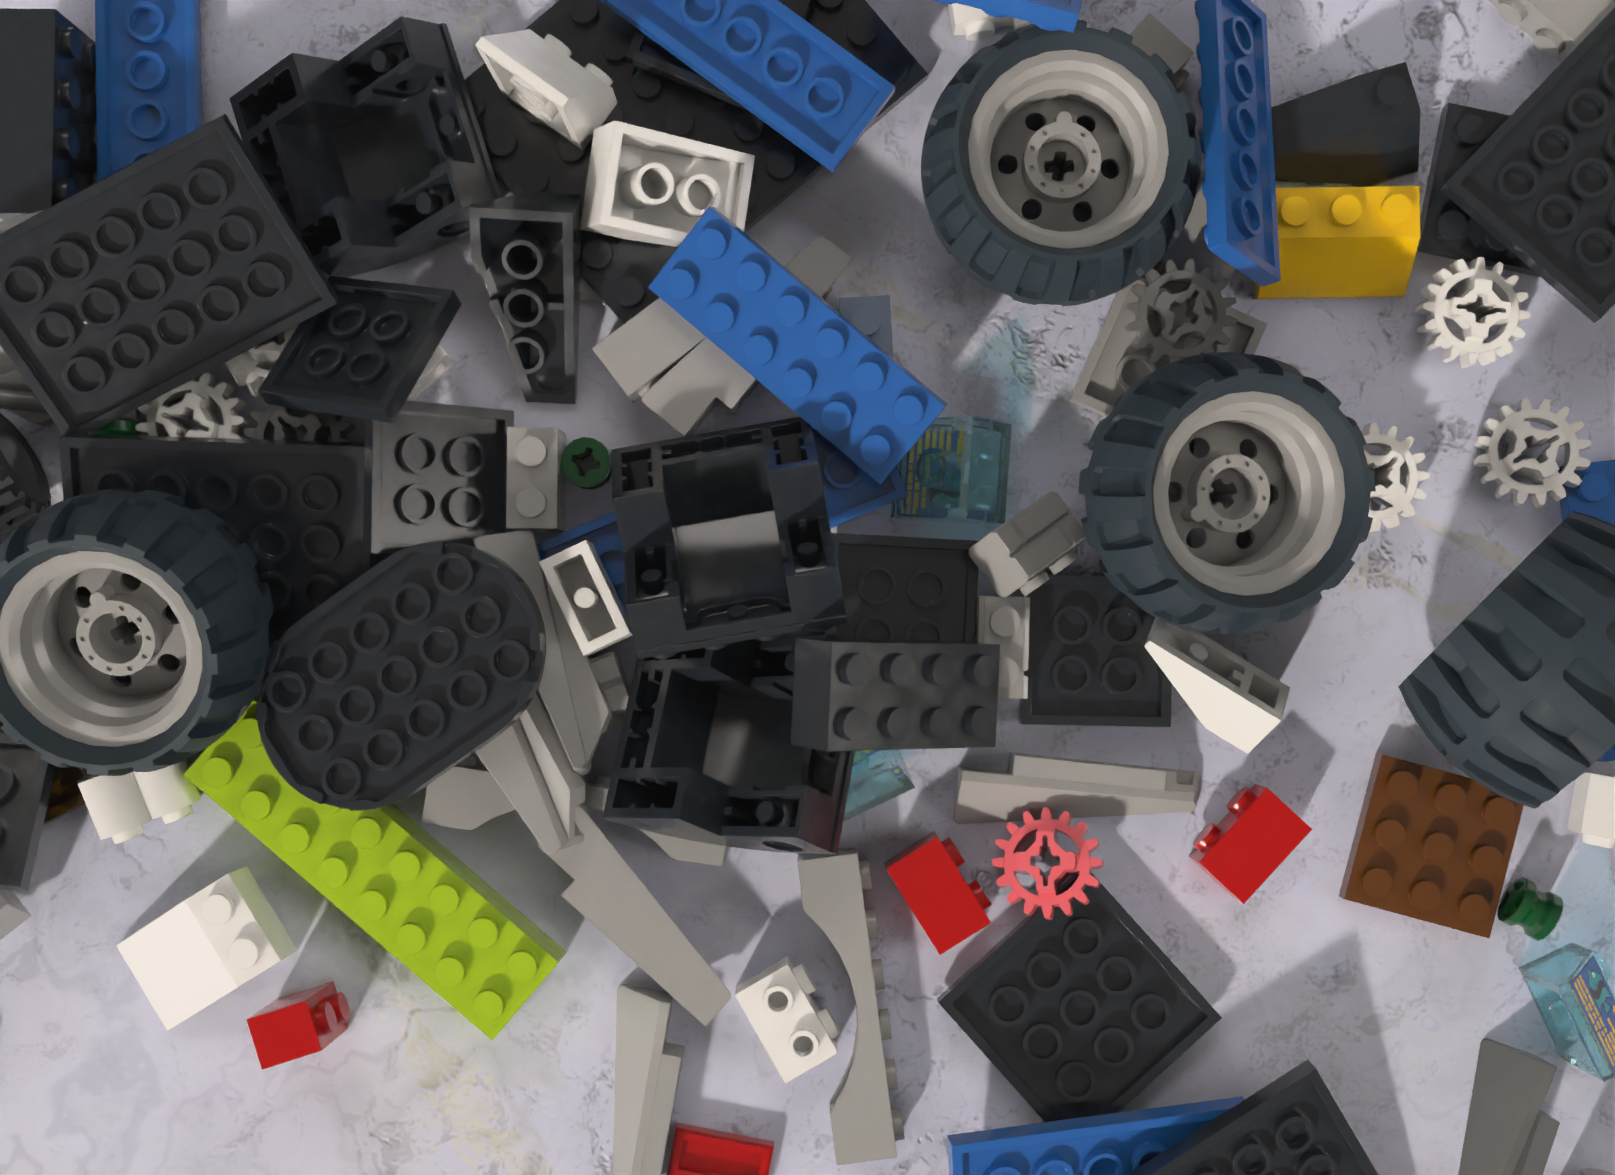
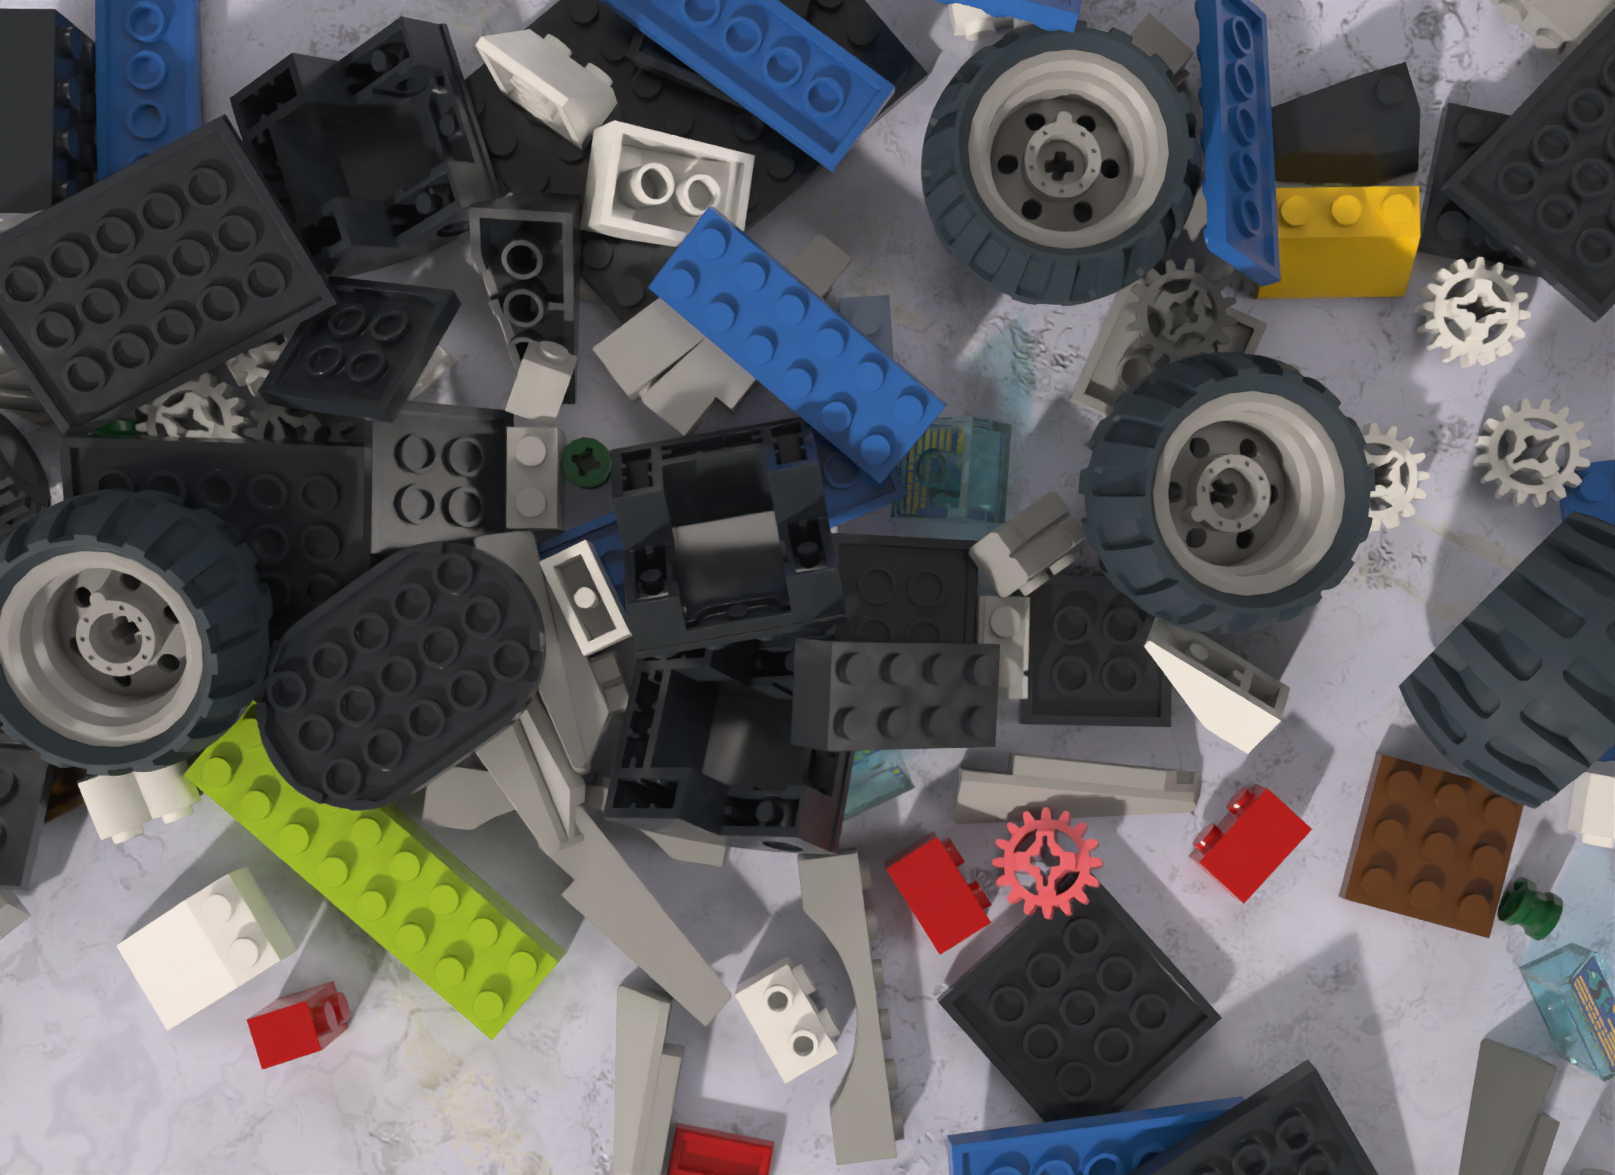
(541, 382): none -> light grey brick

